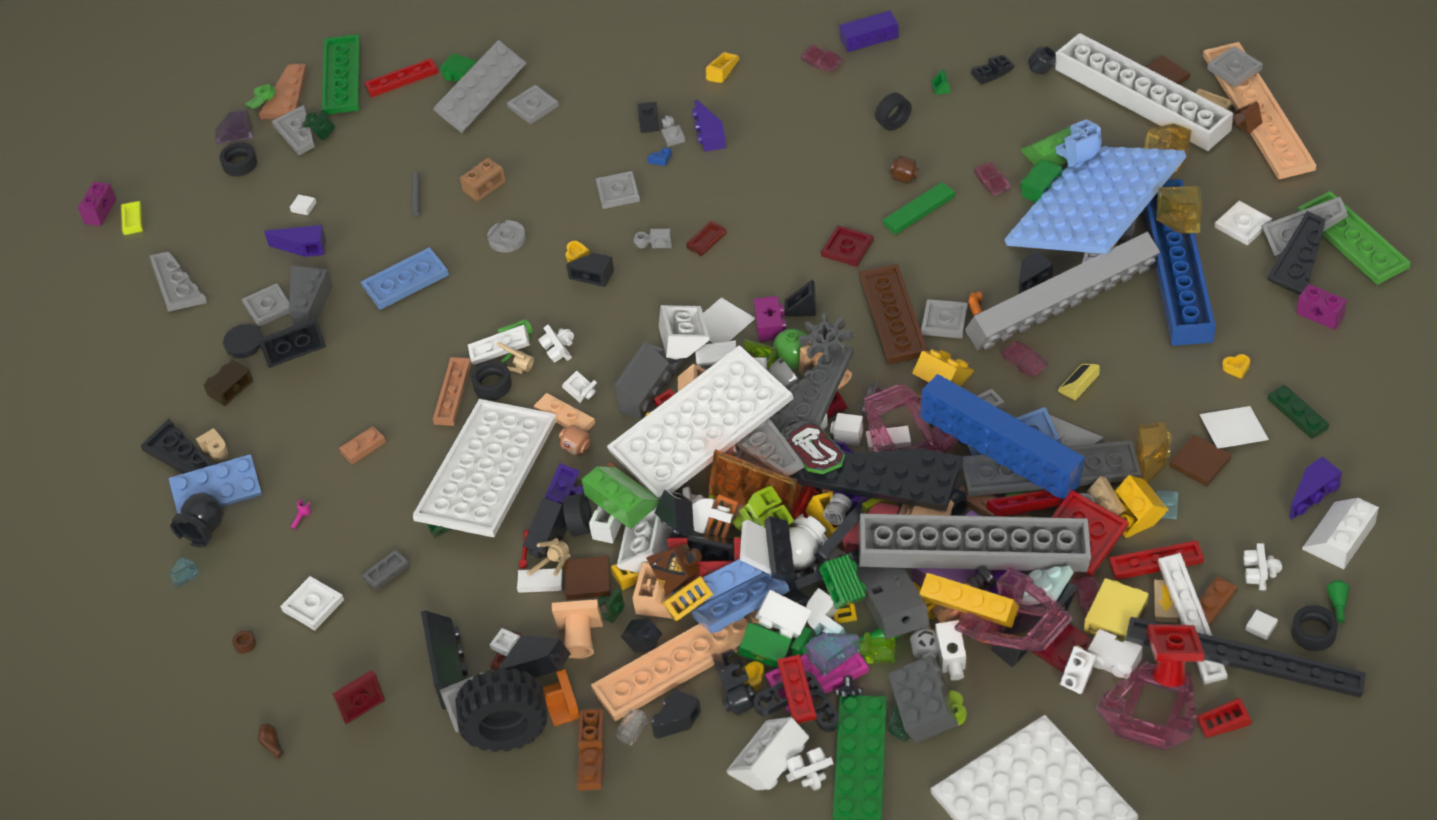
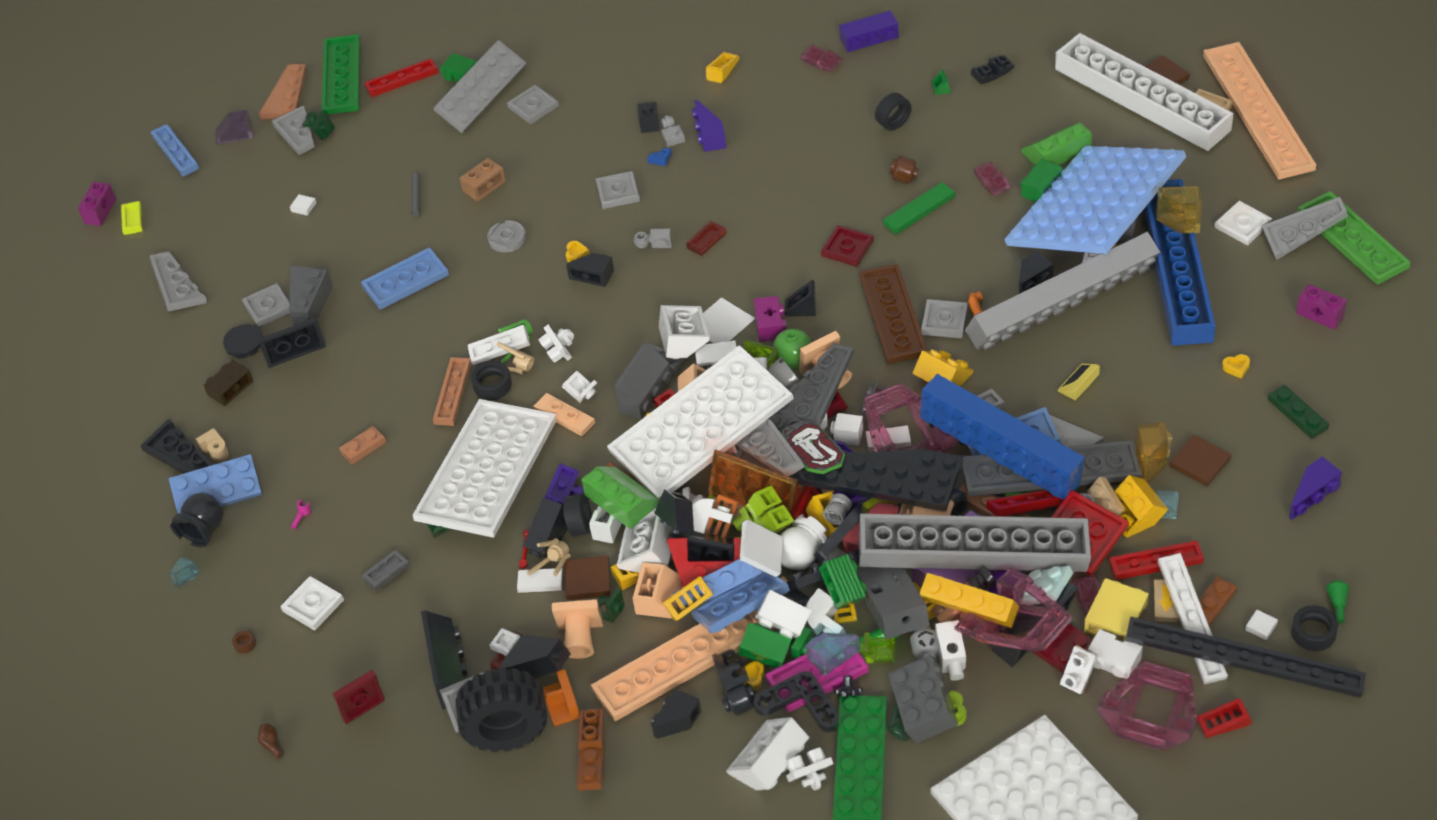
(174, 150): none -> medium blue plate
(236, 150): black tyre -> none
(263, 94): bright green plate -> none
(299, 240): dark purple slope -> none
(574, 440): nougat head -> none
(632, 726): clear brick -> none
(641, 635): black brick -> none
(675, 566): reddish brown torso -> none
(779, 549): black plate -> none
(796, 689): red tile -> none
(826, 337): dark grey gear -> none
(1025, 358): clear pink slope -> none
(1042, 60): black head -> none
(1081, 144): light blue brick -> none
(1168, 137): clear yellow slope -> none
(1172, 648): red plant -> none
(1233, 427): white sticker -> none
(1234, 66): light grey plate -> none
(1247, 117): reddish brown slope -> none
(1263, 567): white hips -> none
(1298, 258): black wing -> none
(1342, 531): white slope -> none

